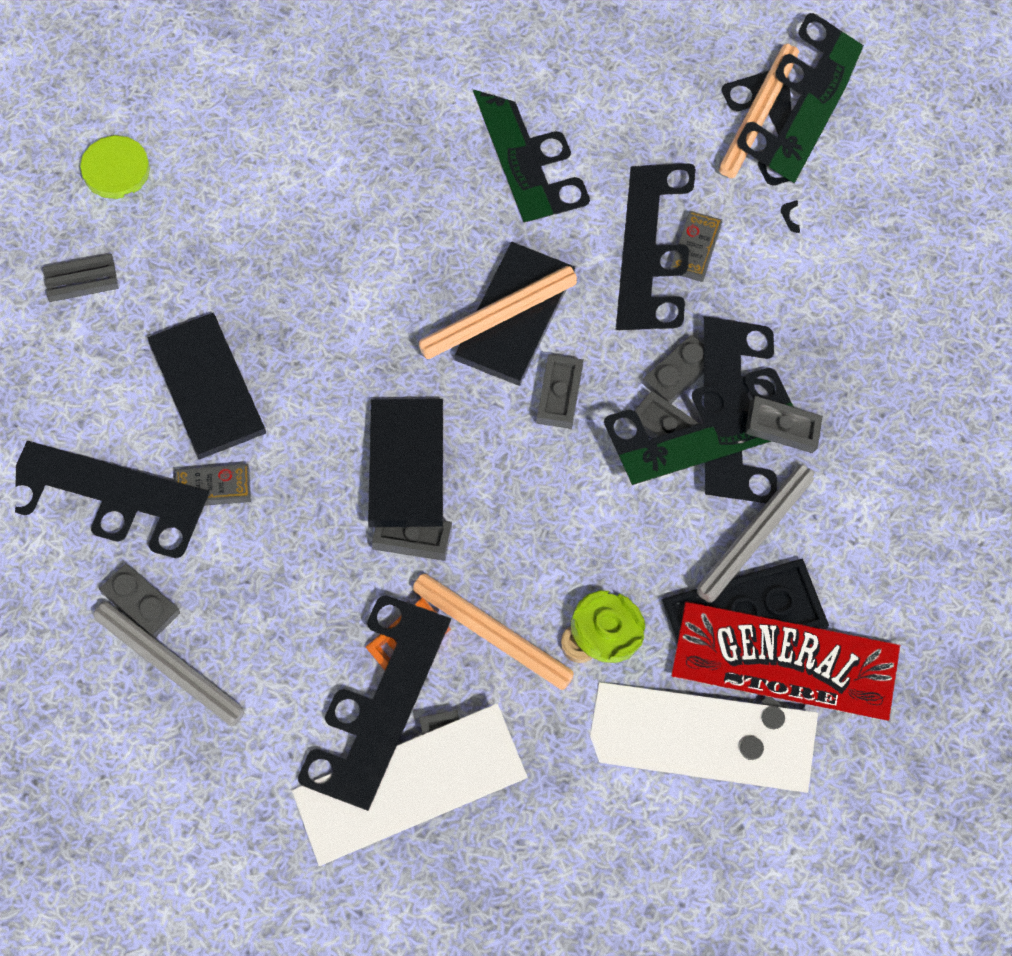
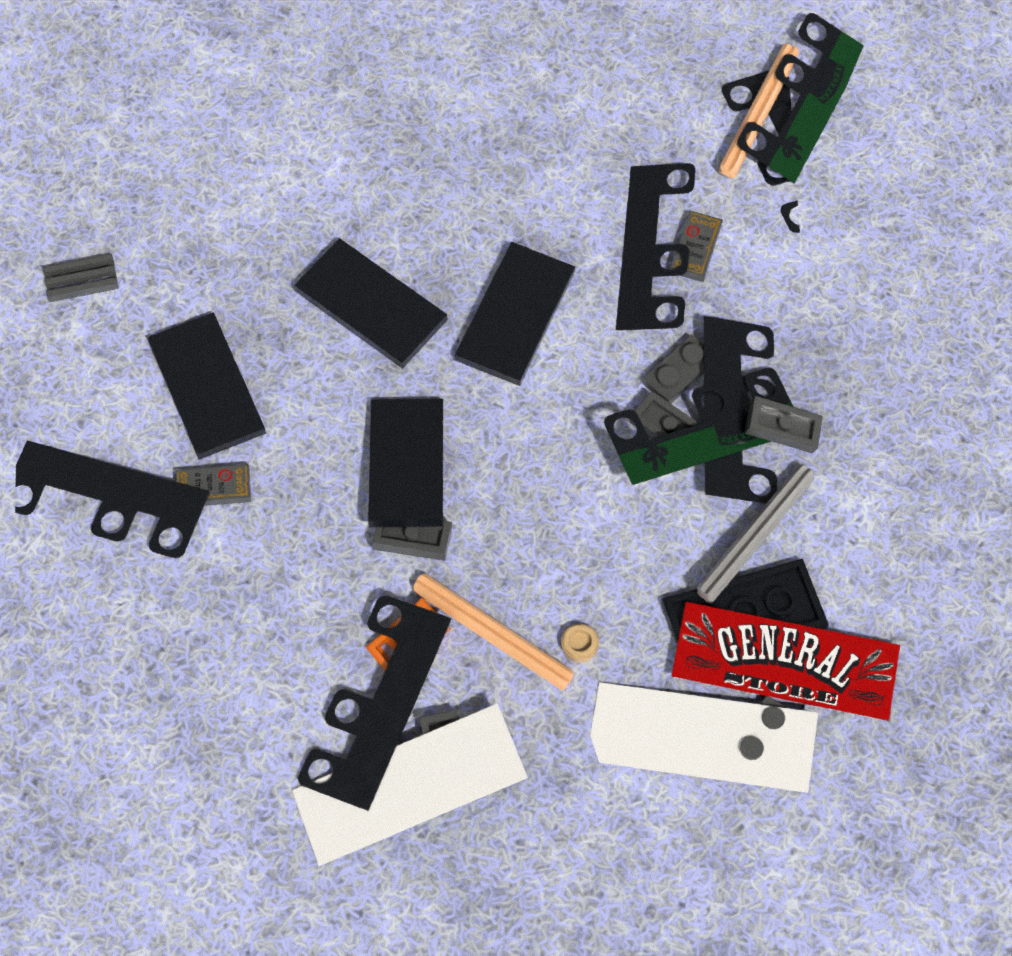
(115, 167): lime tile -> none
(139, 601): dark grey plate -> none
(169, 664): light grey axle -> none
(371, 303): none -> black tile
(497, 312): light nougat axle -> none
(523, 159): piece -> none
(560, 391): dark grey plate -> none
(608, 626): lime tile -> none

